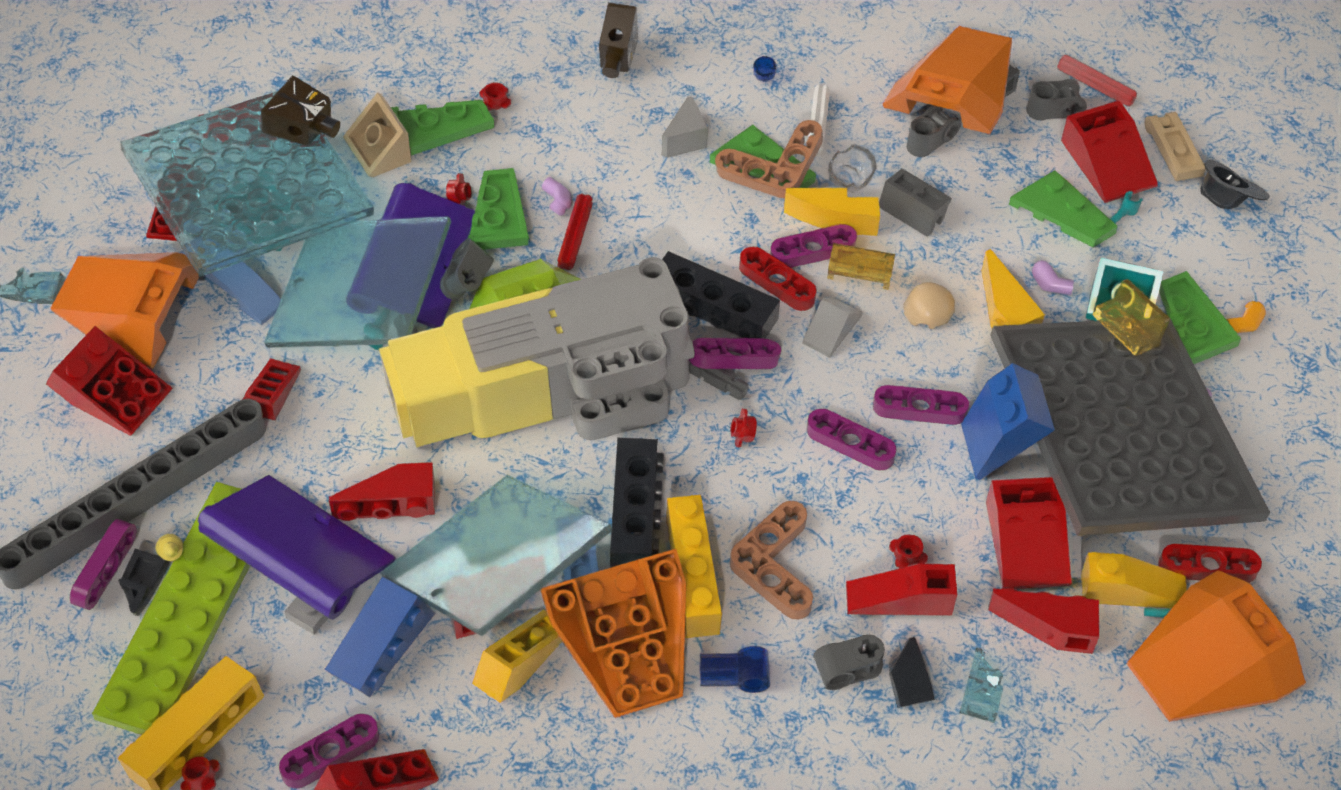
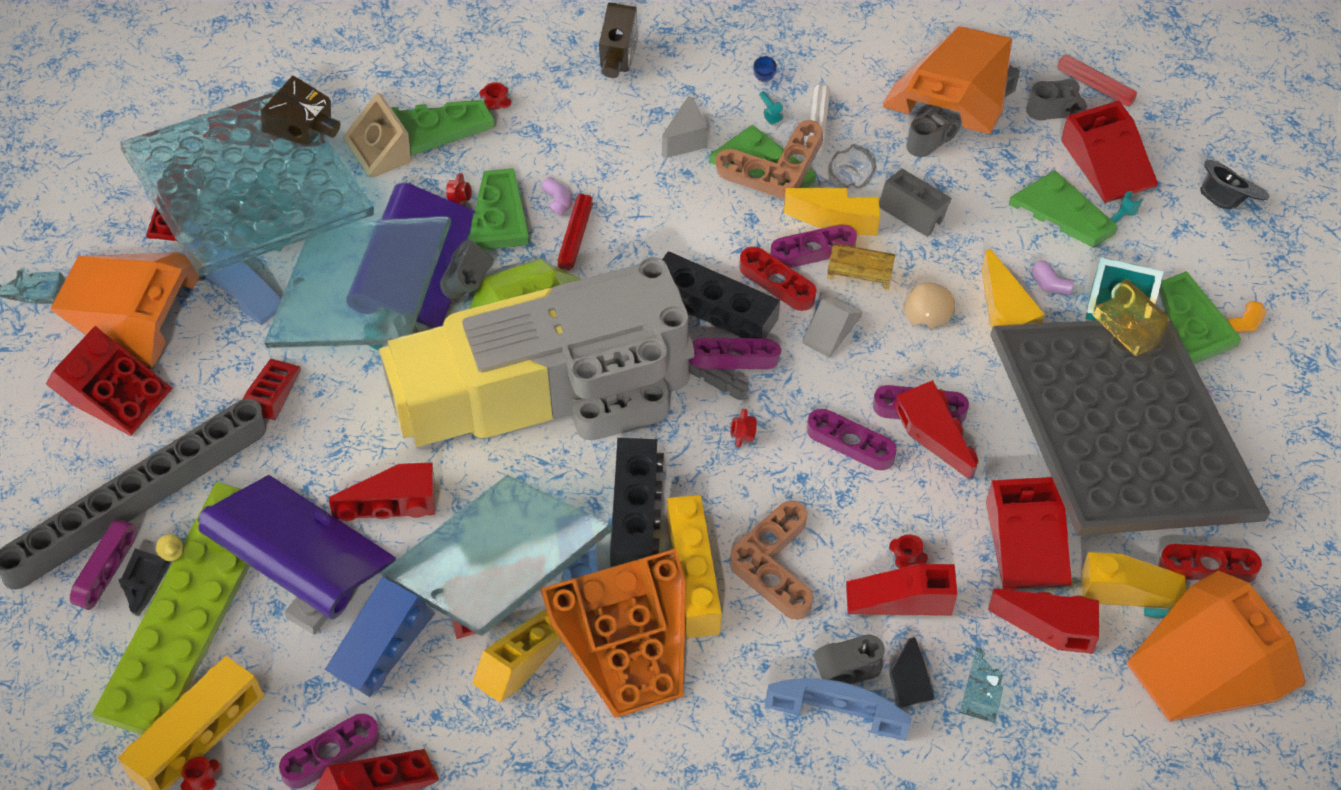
(746, 669): clear blue piece -> none
(772, 112): none -> teal hand
(841, 697): none -> medium blue slope
(929, 422): none -> red slope
(1005, 419): blue slope -> none
(1175, 146): tan plate -> none

